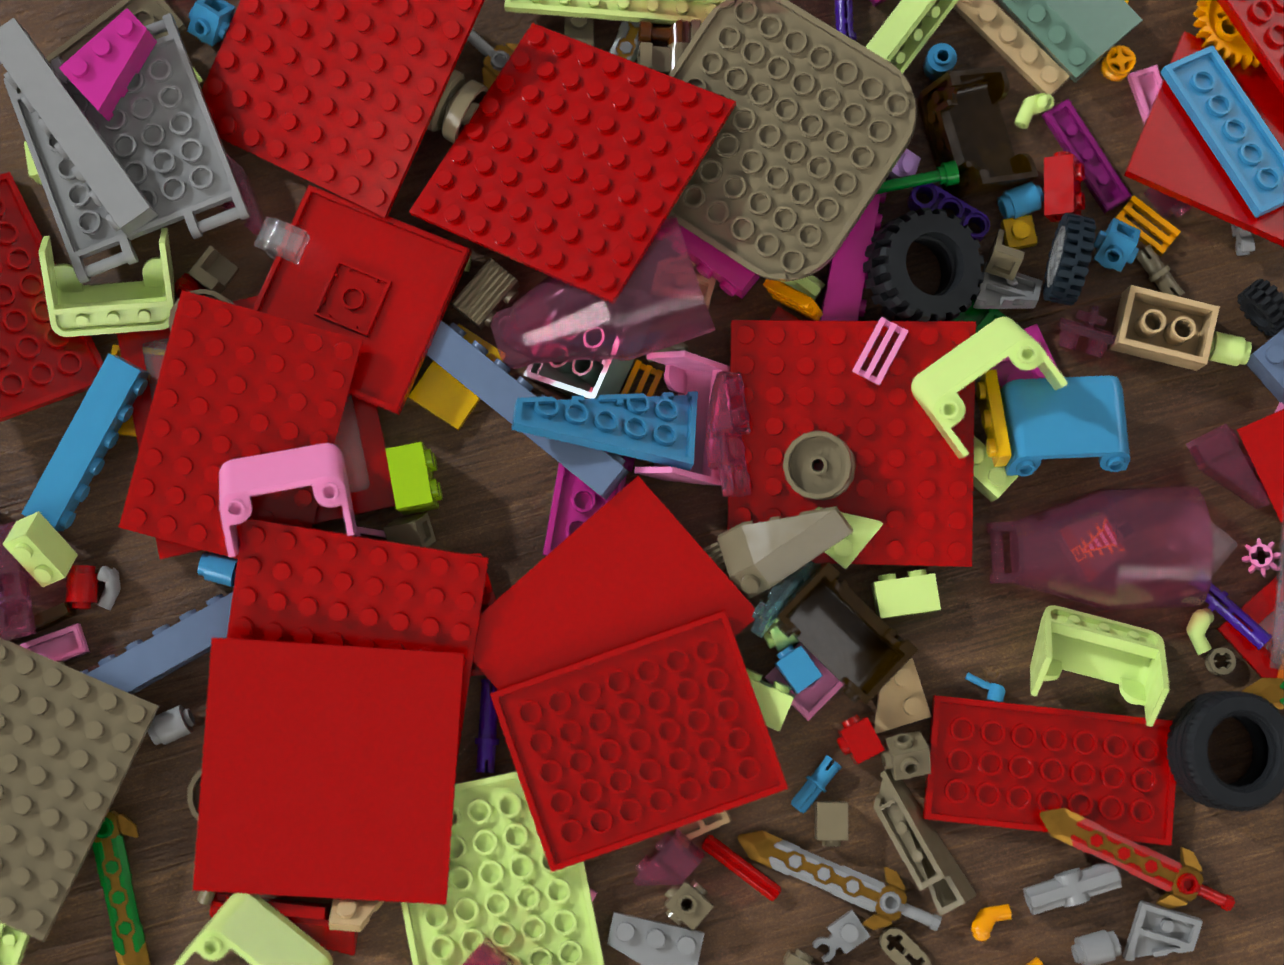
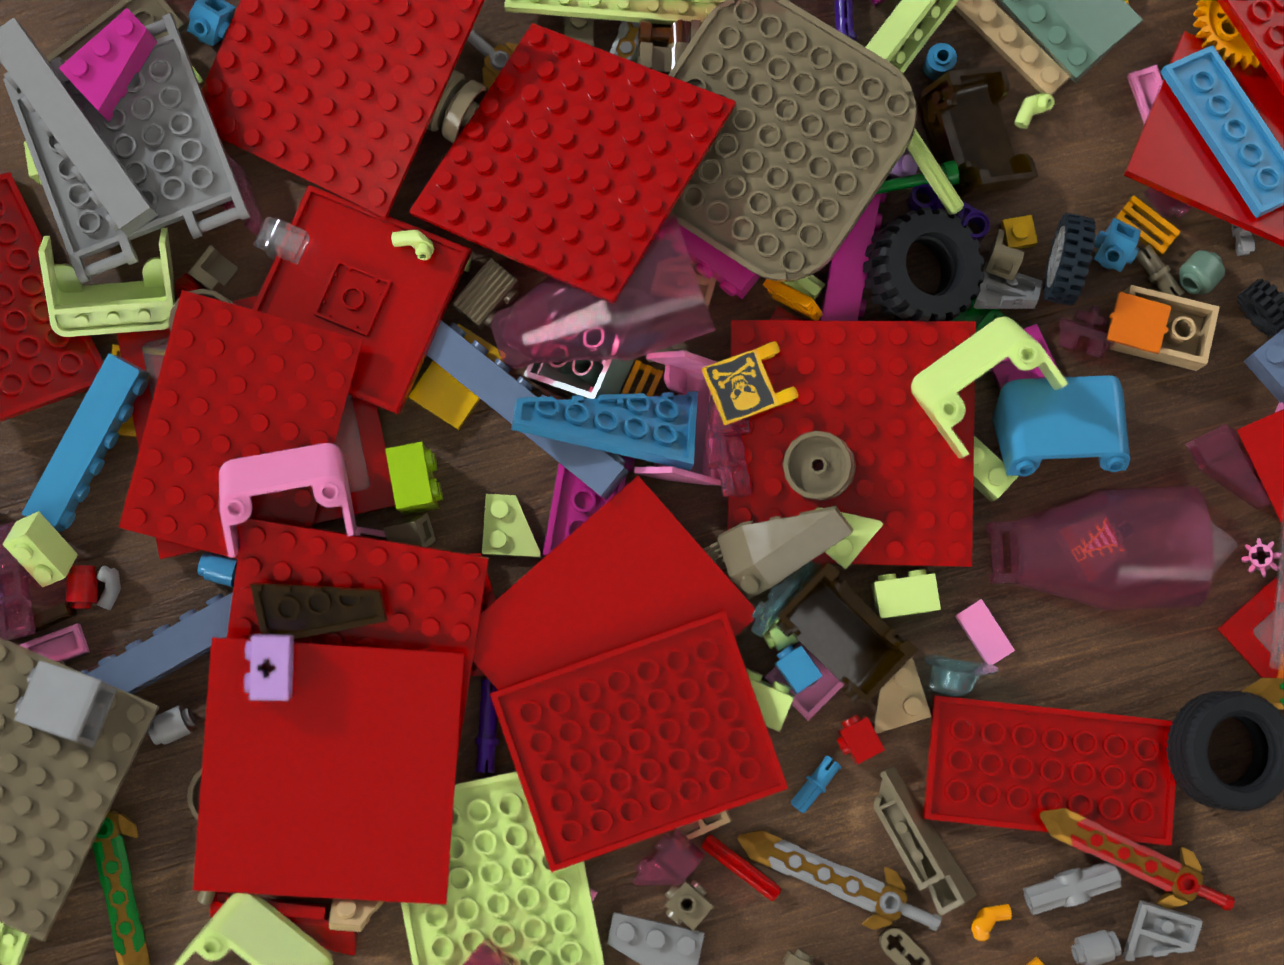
(65, 703): none -> light grey slope
(280, 681): none -> lavender brick
(315, 609): none -> dark brown wing
(423, 246): none -> yellowish green arm
(507, 529): none -> yellowish green wing
(742, 385): none -> flag
(831, 822): dark tan brick -> none
(845, 932): light grey plate -> none
(892, 328): bright pink tile -> none
(906, 755): dark tan brick -> none
(934, 174): none -> yellowish green axle
(956, 676): none -> clear light blue piece
(984, 632): none -> bright pink tile
(993, 418): yellow wing -> none
(996, 692): dark azure hand -> none
(1020, 200): dark azure brick -> none
(1063, 185): red brick -> none
(1076, 138): magenta tile -> none
(1102, 651): yellowish green windscreen -> none
(1122, 57): light orange wheel -> none
(1138, 323): none -> orange piece
(1197, 628): yellowish green arm -> none
(1202, 272): none -> sand green head
(1230, 349): yellowish green brick -> none
(1231, 661): dark tan bush -> none
(1258, 637): dark purple pin -> none

